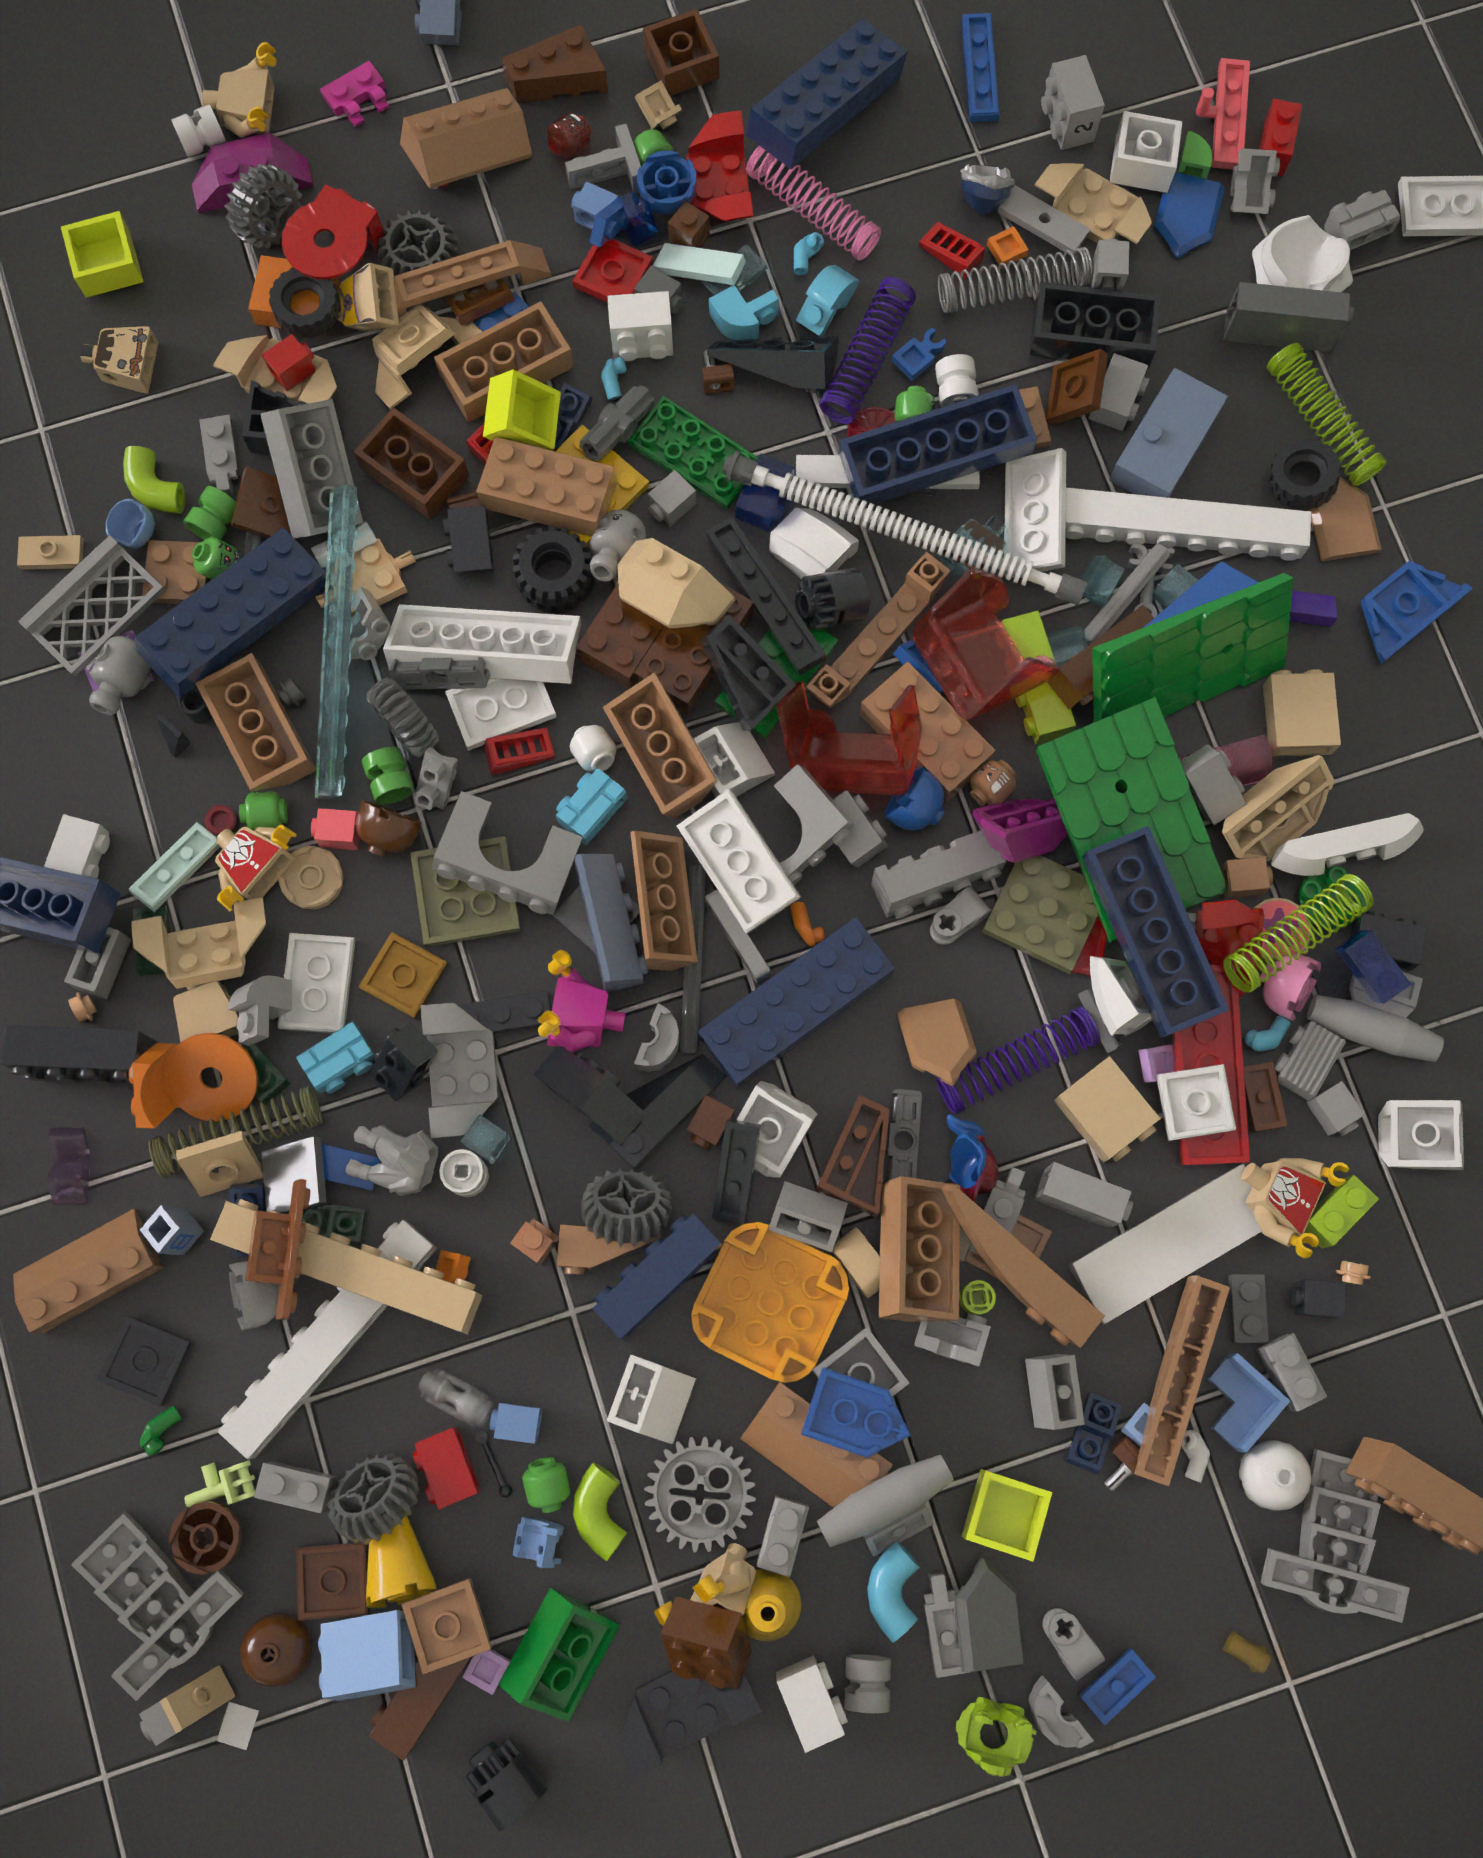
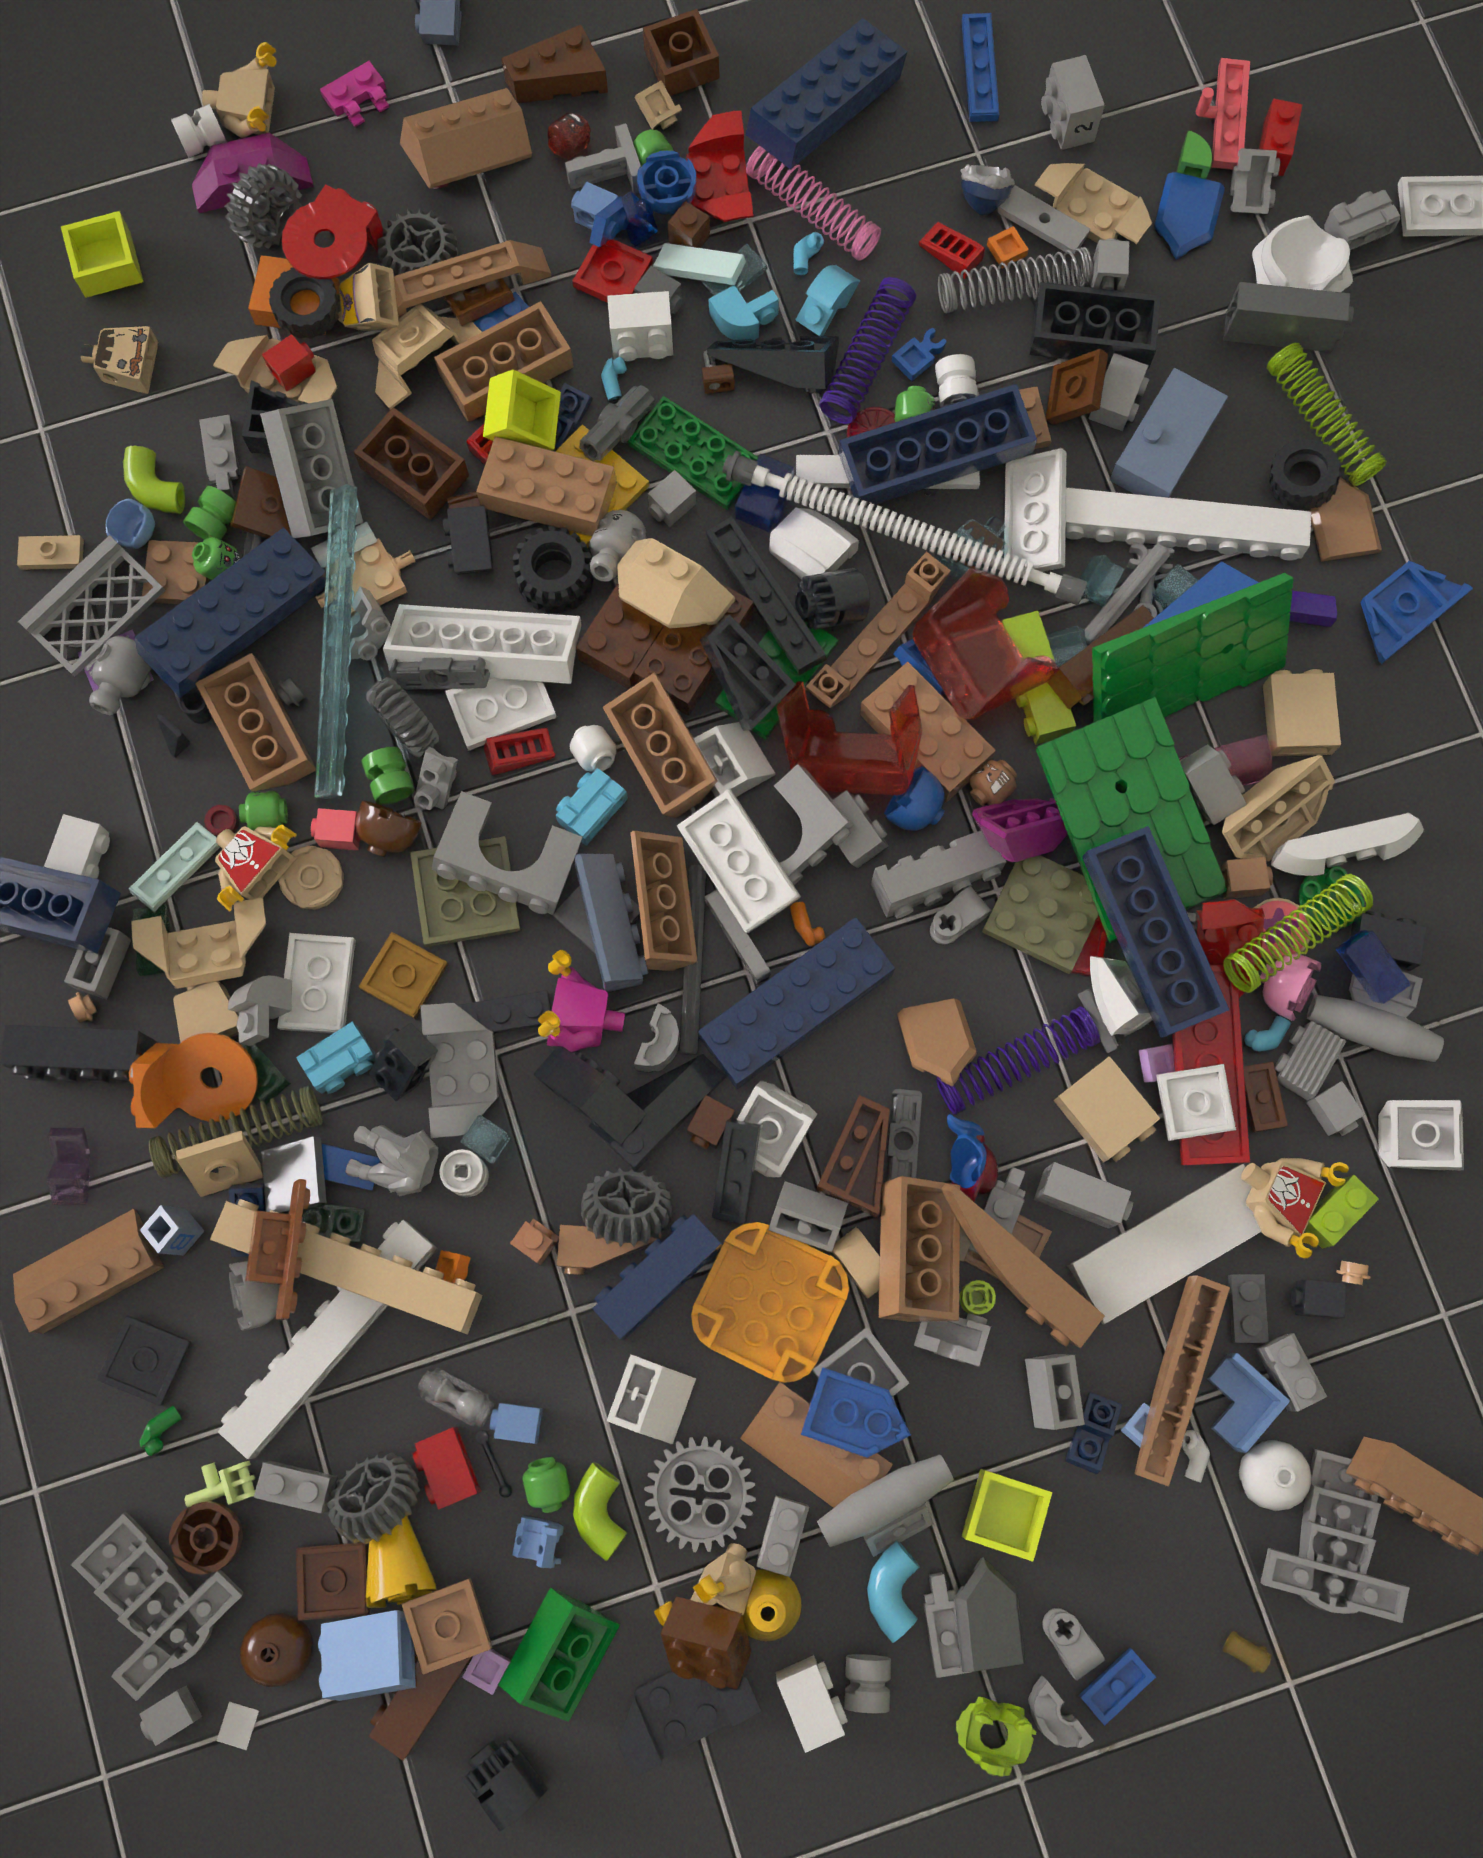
(197, 1699): tan plate -> none
(1128, 1453): reddish brown piece -> none
(1146, 151): white brick -> none

